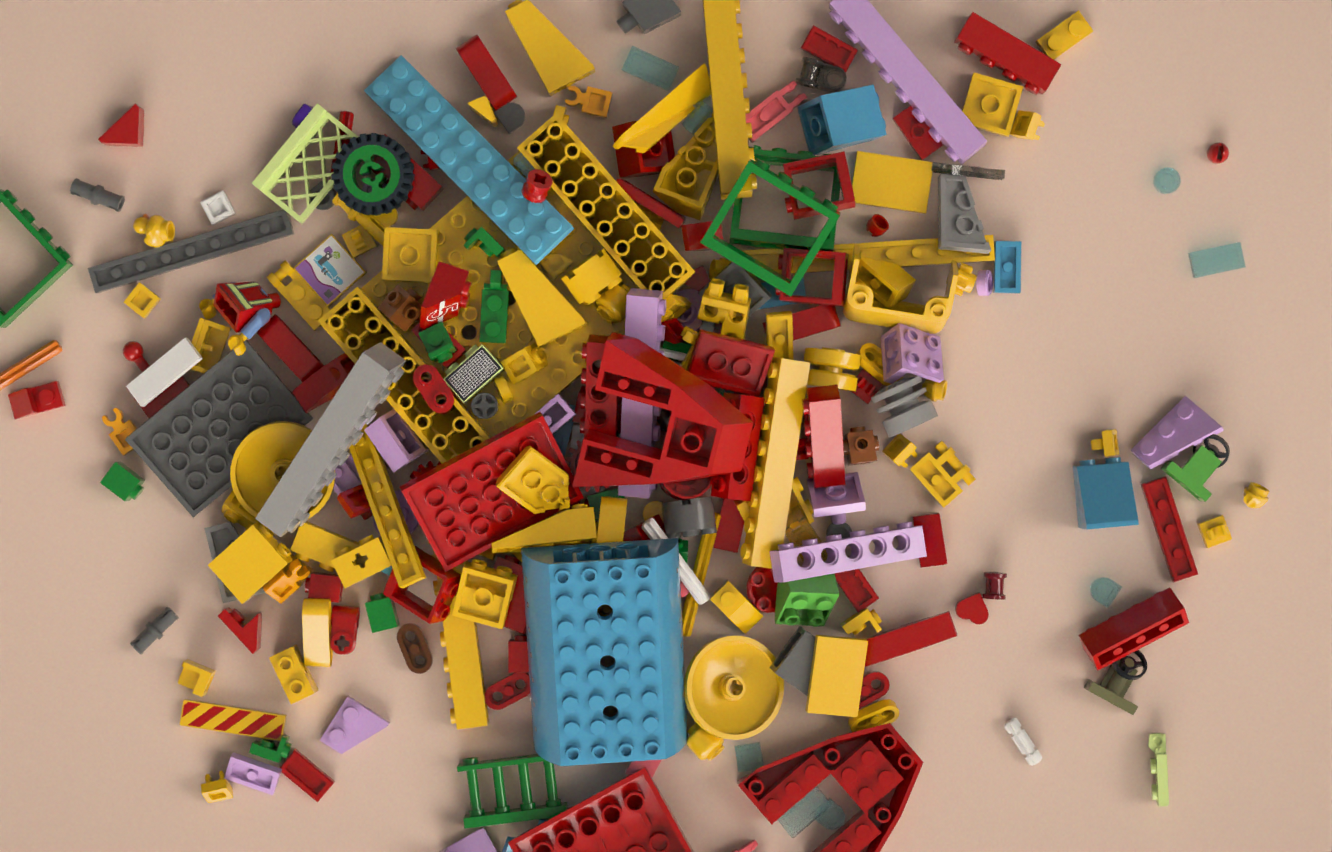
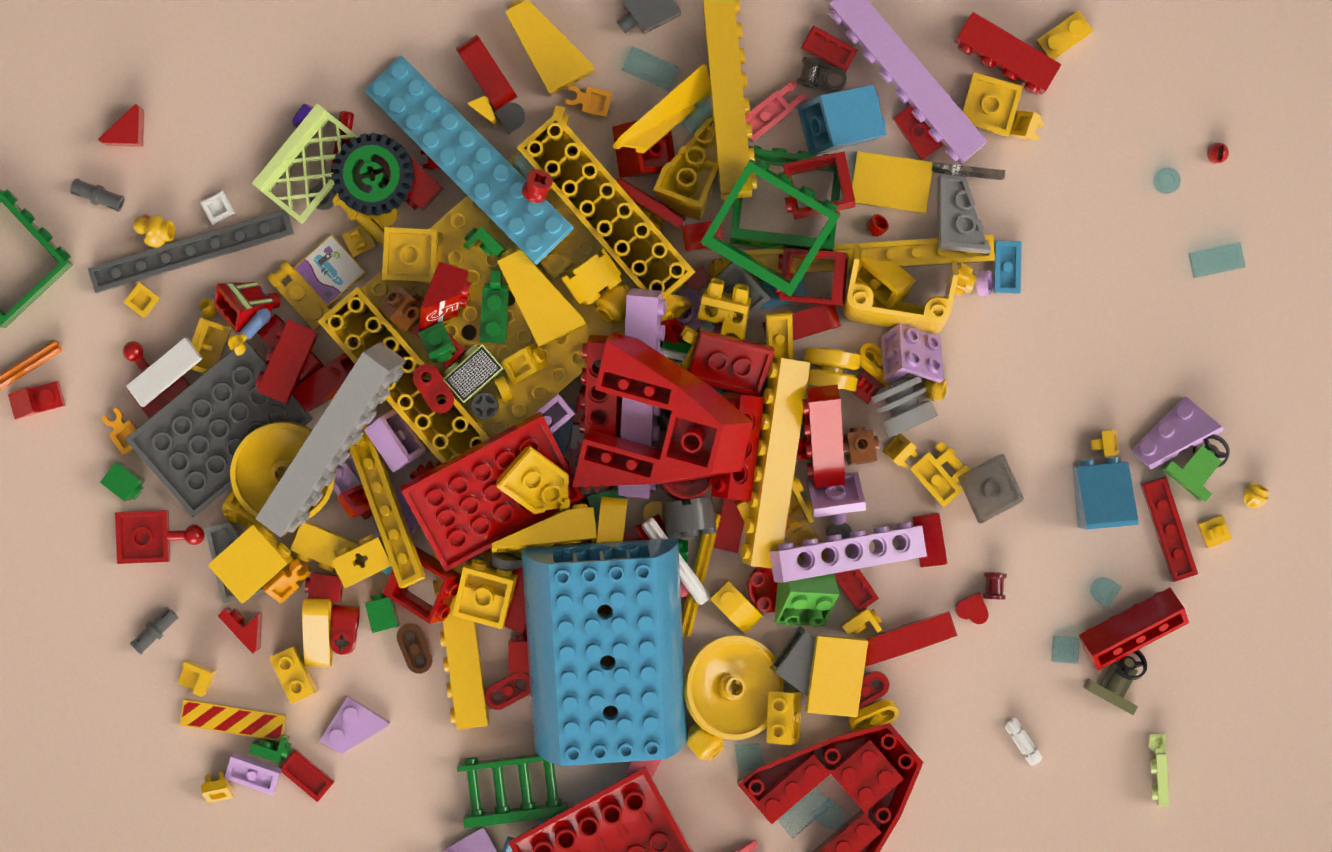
(147, 538): none -> red plate
(286, 361): none -> red brick
(505, 561): none -> dark grey tile
(784, 717): none -> yellow bracket
(991, 488): none -> clear smoke plate
(1065, 649): none -> clear light blue tile

